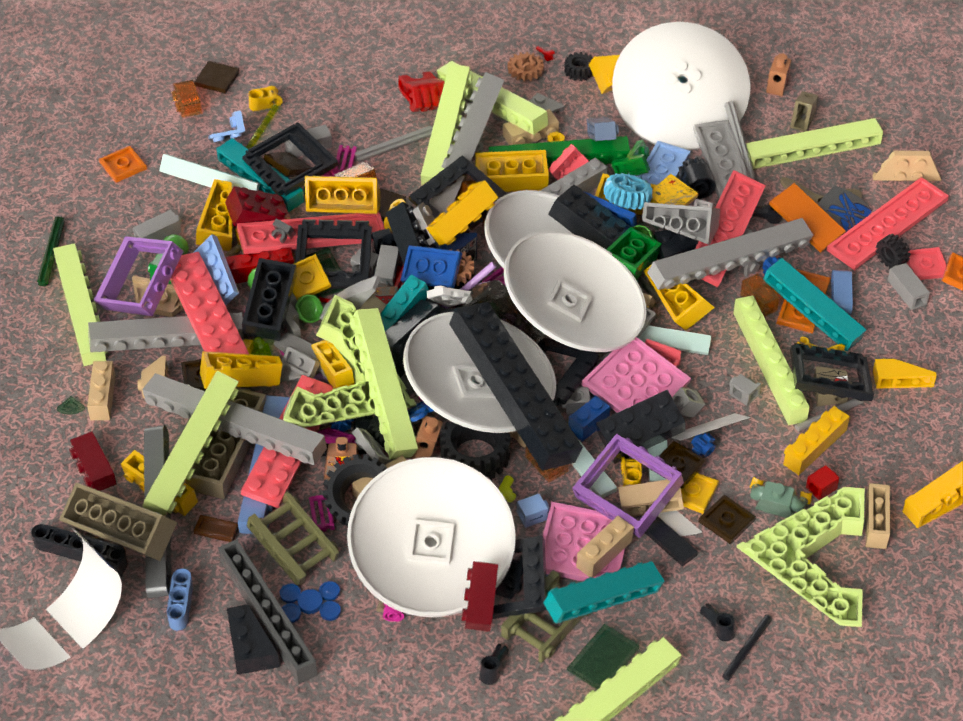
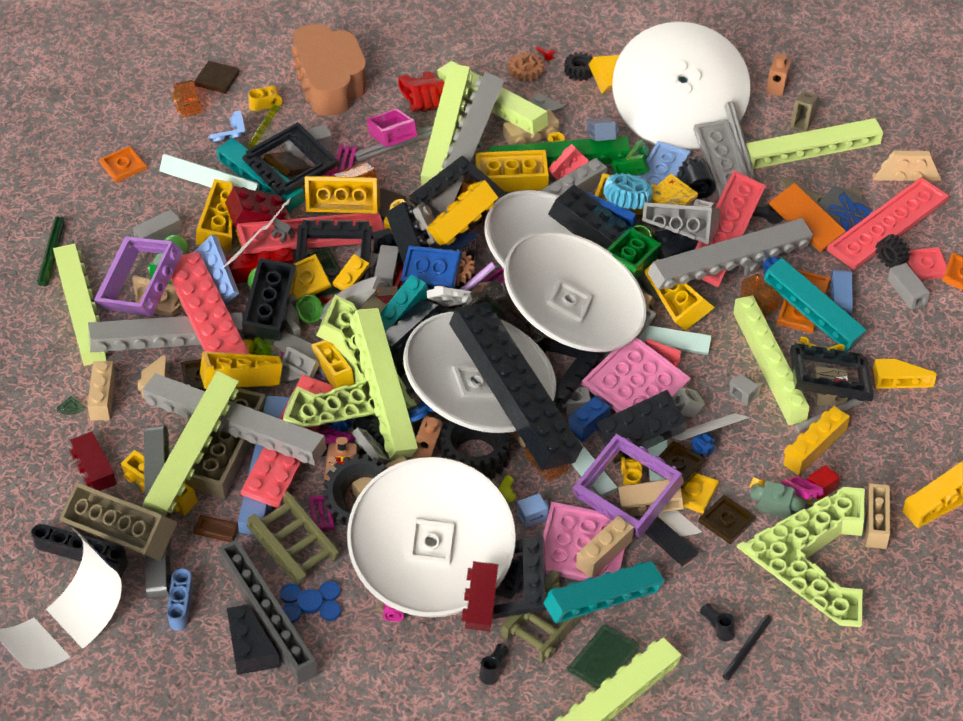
(262, 228): none -> white sticker
(328, 67): none -> nougat brick
(351, 273): none -> yellow plate
(393, 128): none -> dark pink window
(803, 487): none -> dark pink tile

